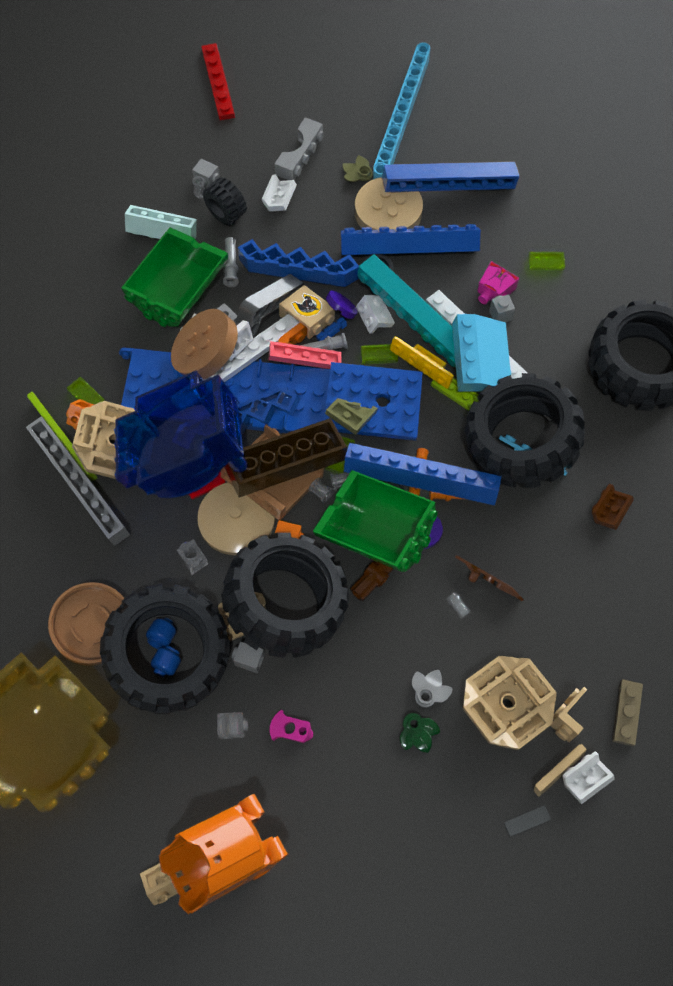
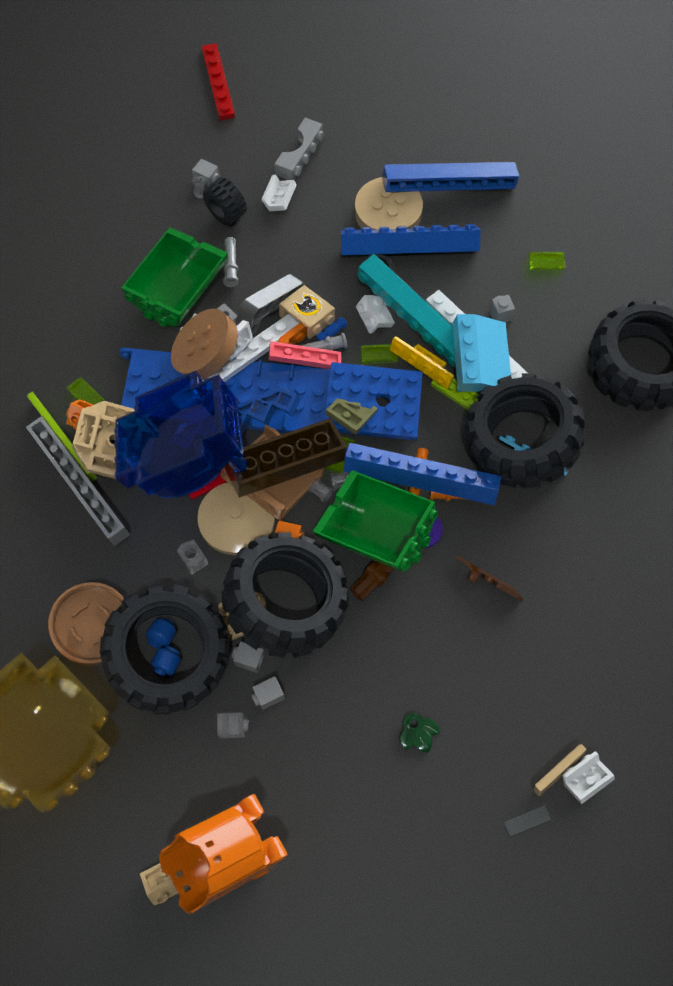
(155, 223): light aqua brick -> none
(267, 693): none -> light grey brick
(278, 725): dark pink piece -> none
(317, 269): blue brick -> none
(340, 302): dark purple tile -> none
(358, 170): olive plate -> none
(402, 109): medium azure beam -> none
(431, 686): light grey plate -> none
(458, 605): clear pin -> none
(496, 283): dark pink torso -> none
(526, 689): tan piece -> none
(564, 724): tan bracket -> none
(611, 507): reddish brown bracket -> none
(627, 712): dark tan plate -> none

